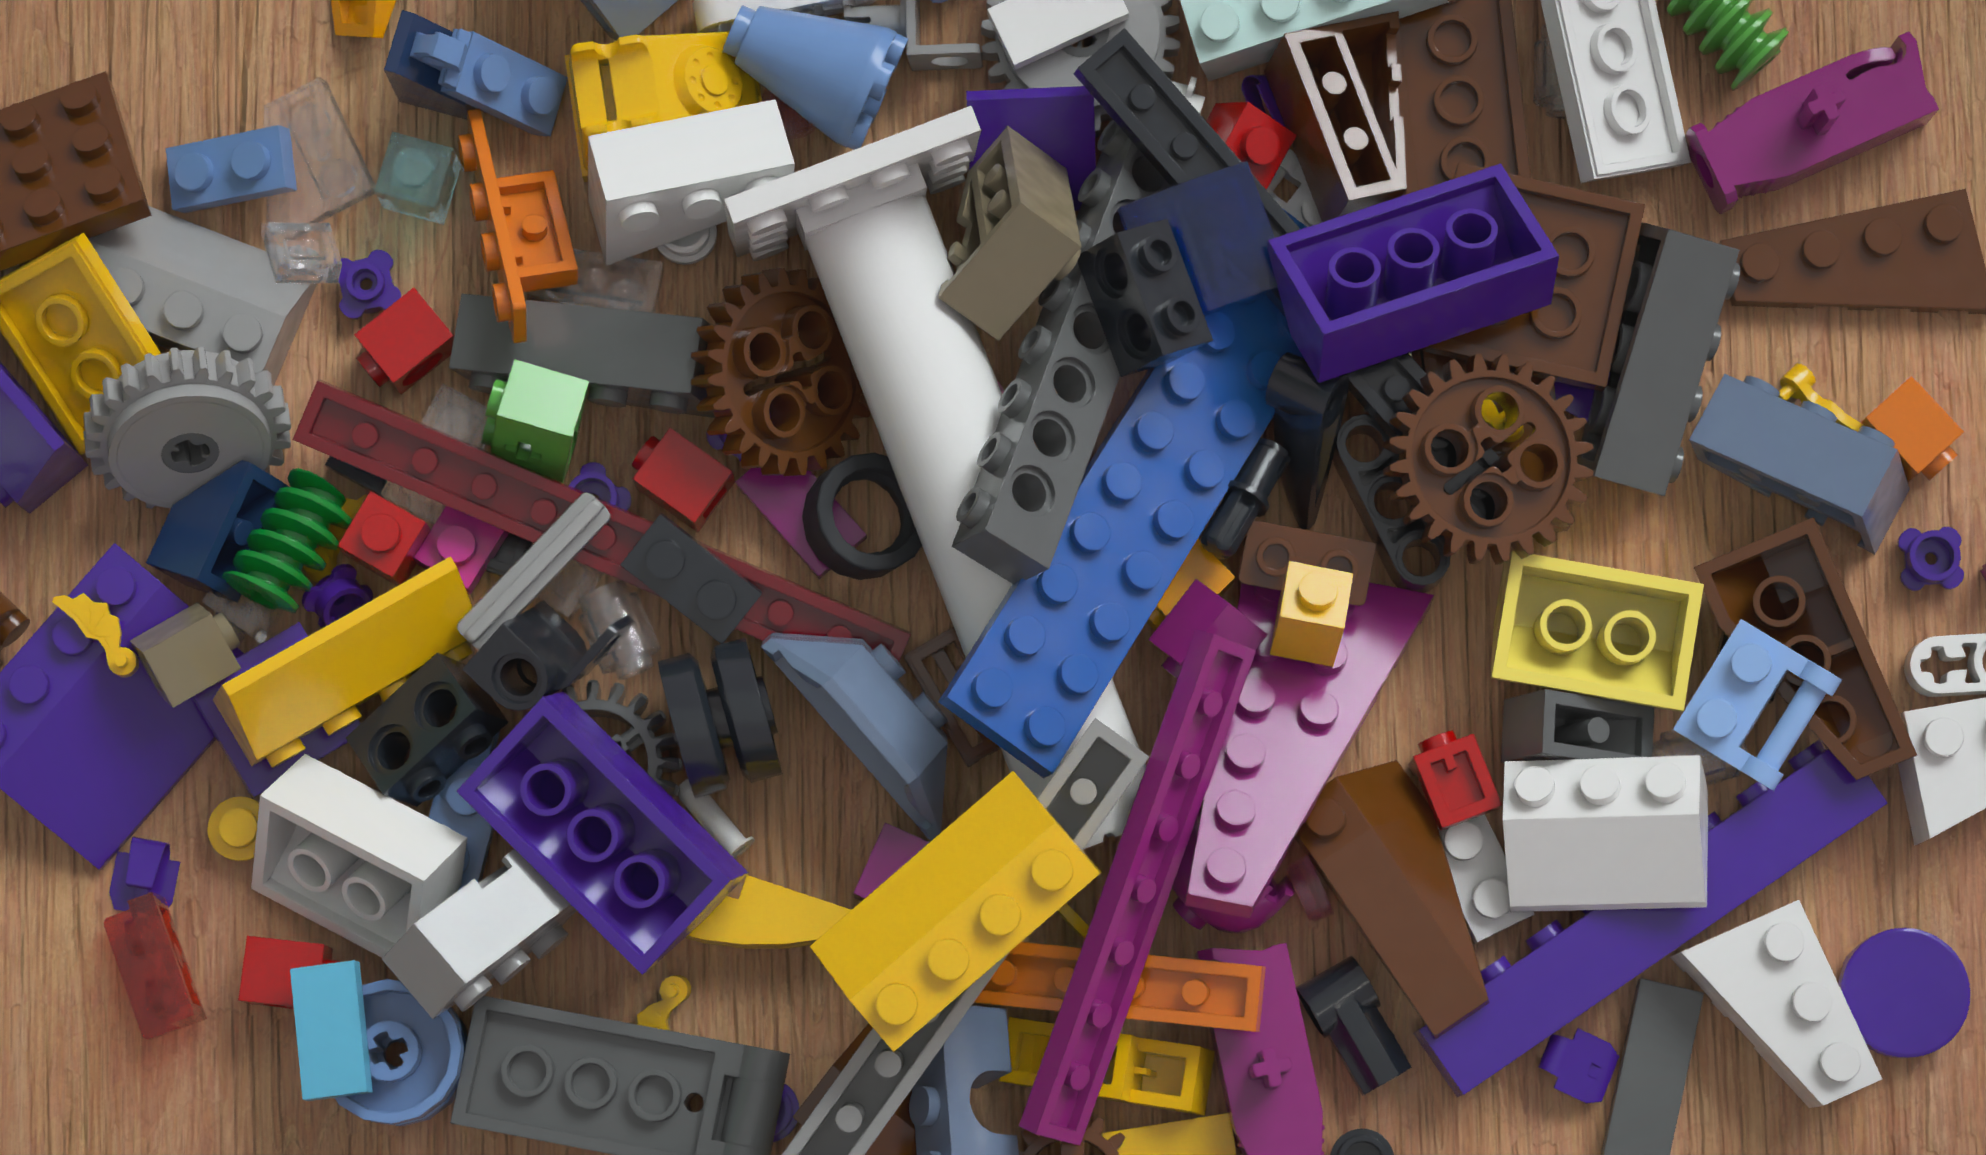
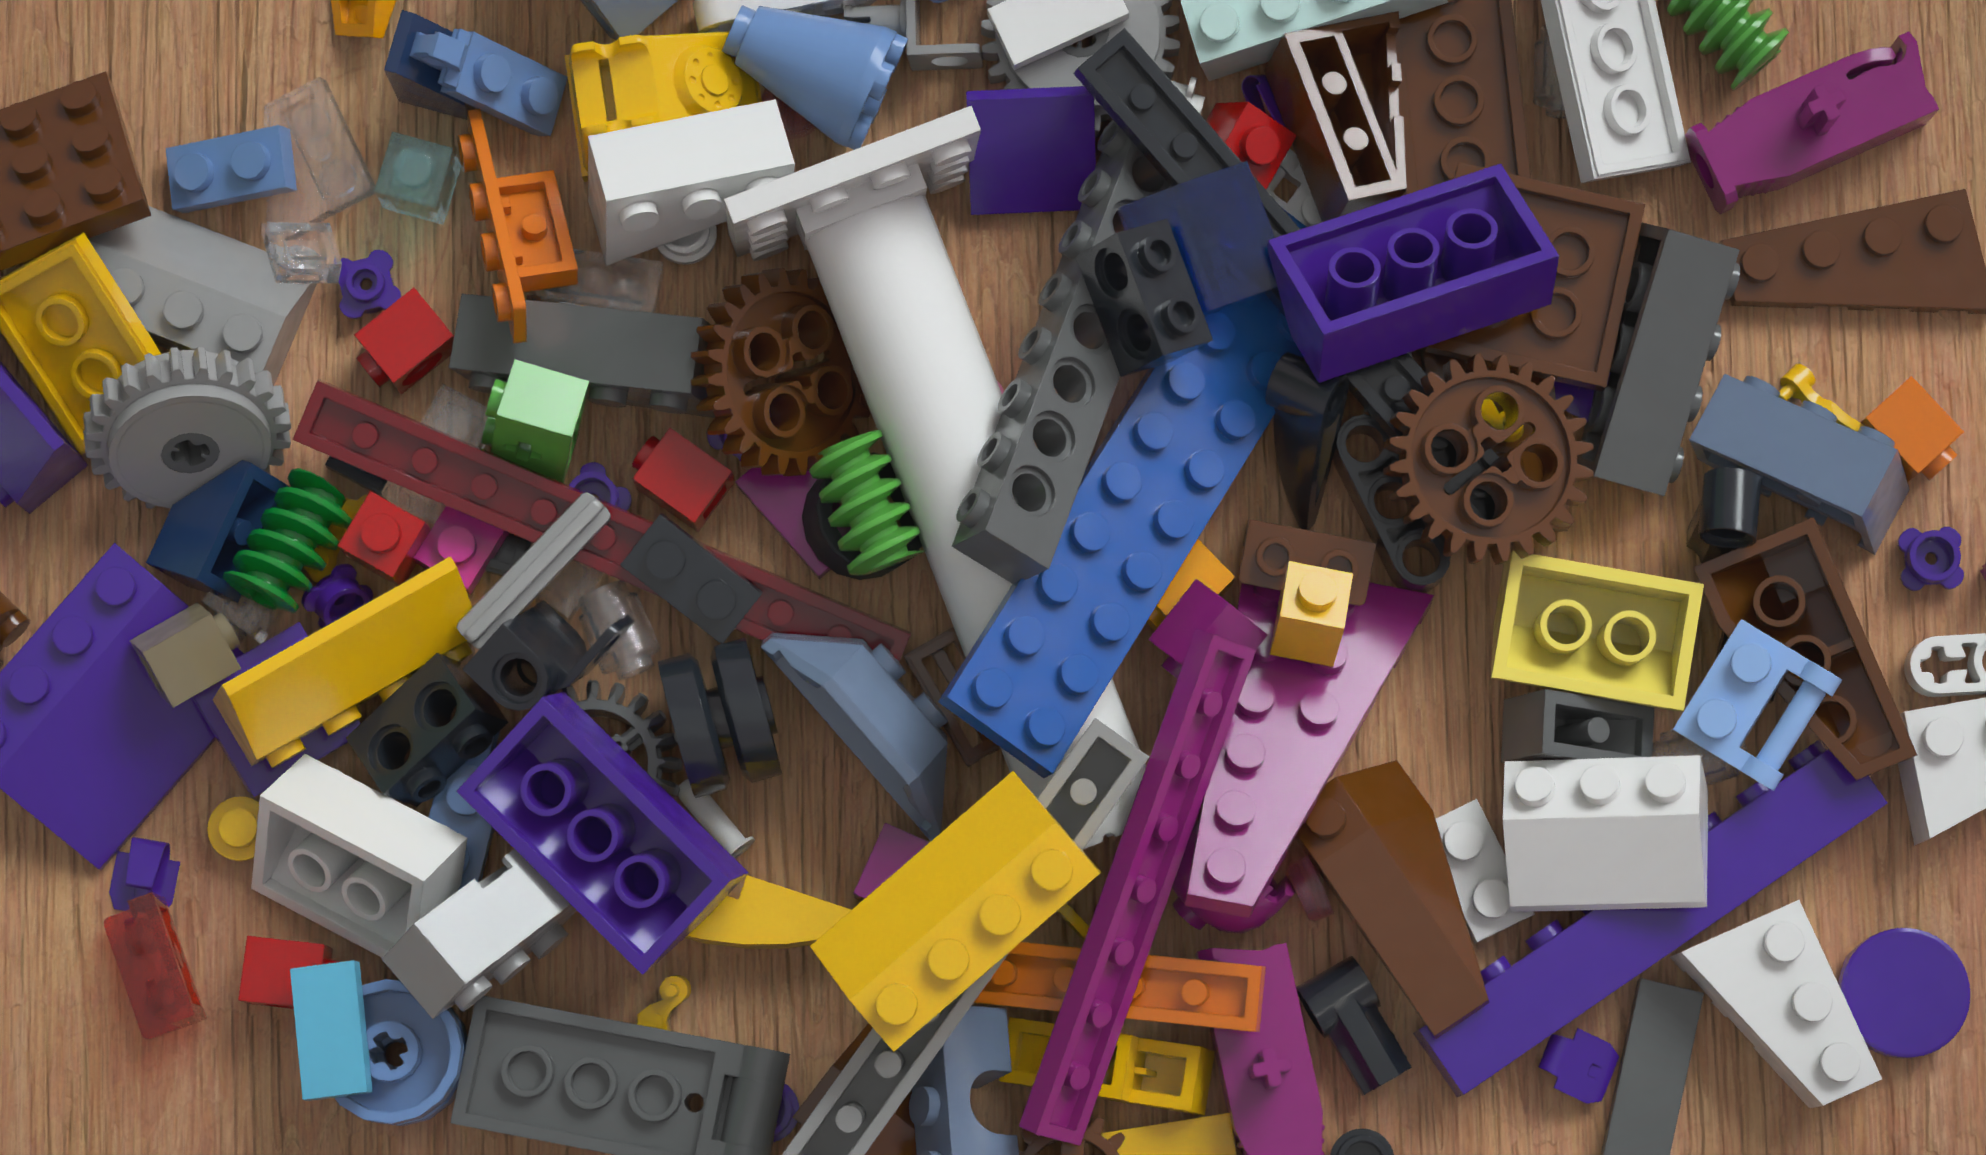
(98, 624): yellow piece -> none
(865, 504): none -> bright green piece
(1015, 234): dark tan wedge -> none
(1245, 498): black axle -> none
(1454, 779): red bracket -> none
(1726, 513): none -> black piece

